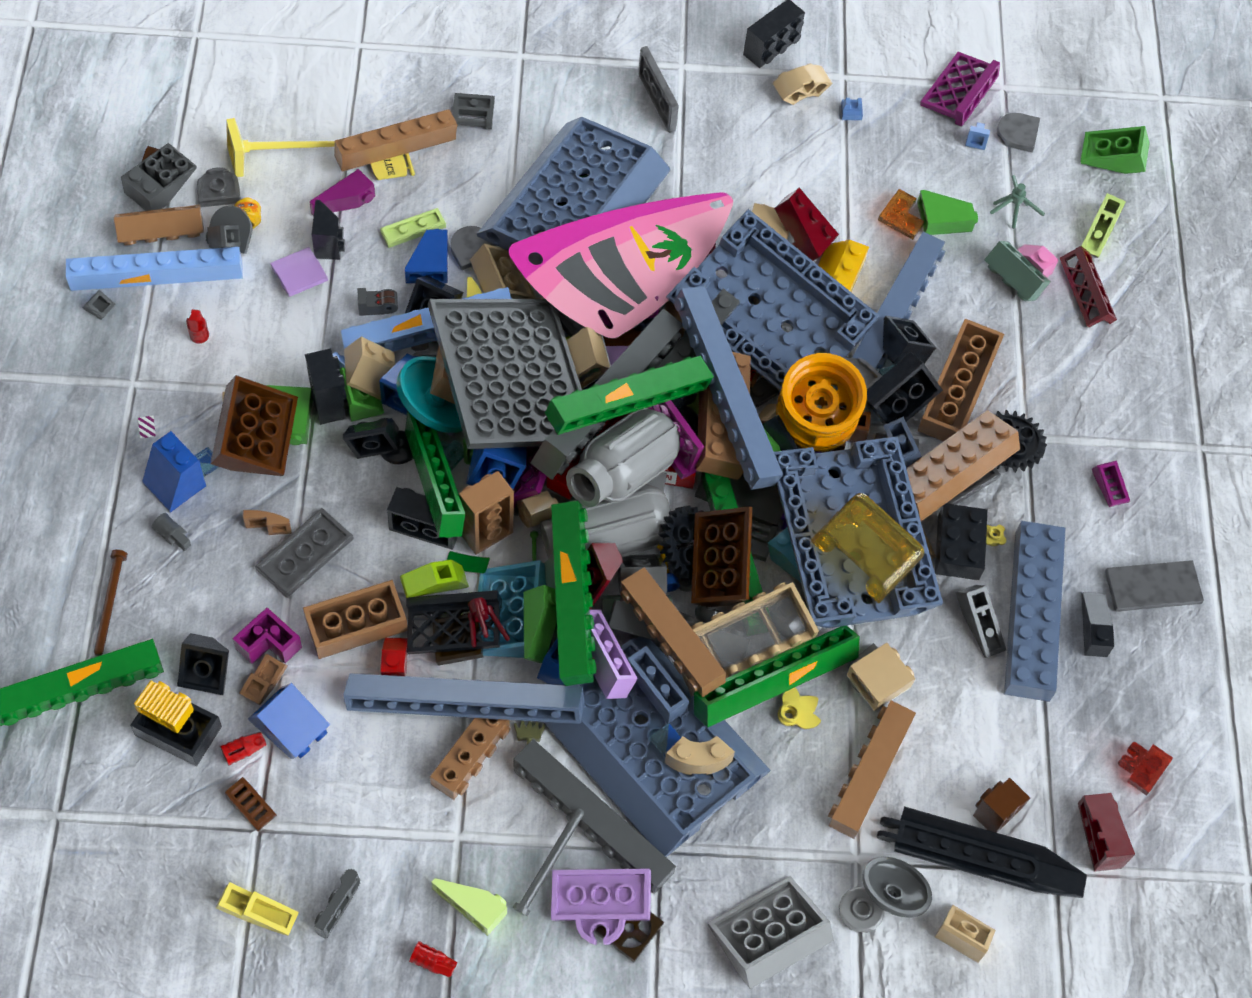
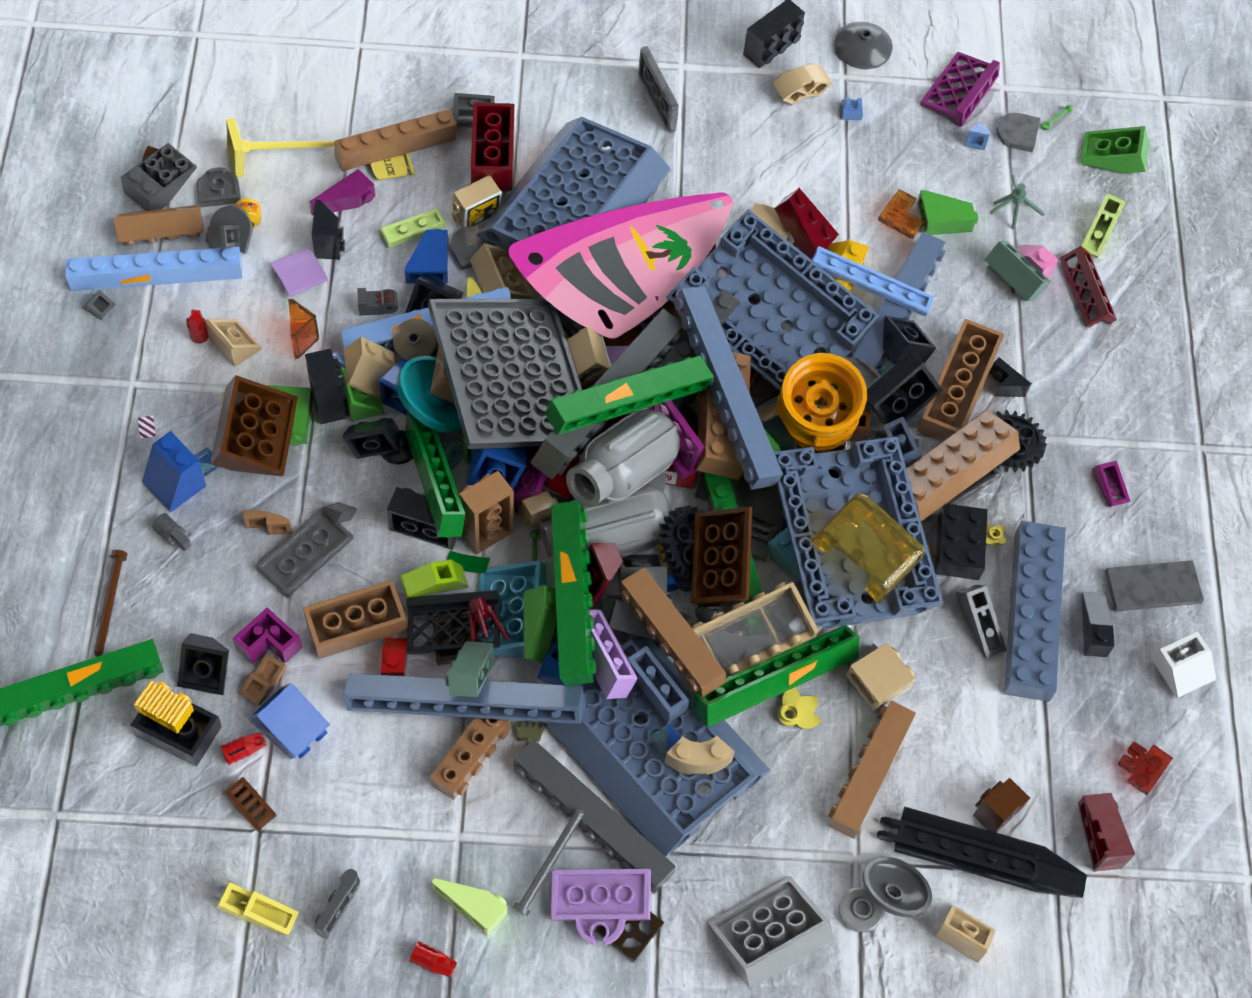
(232, 339): none -> tan slope
(302, 328): none -> clear orange slope
(339, 512): none -> dark grey slope
(422, 346): none -> dark tan dish
(470, 669): none -> sand green brick
(476, 202): none -> piece
(493, 143): none -> dark red brick
(863, 45): none -> dark grey dish
(873, 281): none -> light blue tile
(1012, 382): none -> black slope
(1045, 125): none -> bright green hinge
(1186, 664): none -> white slope

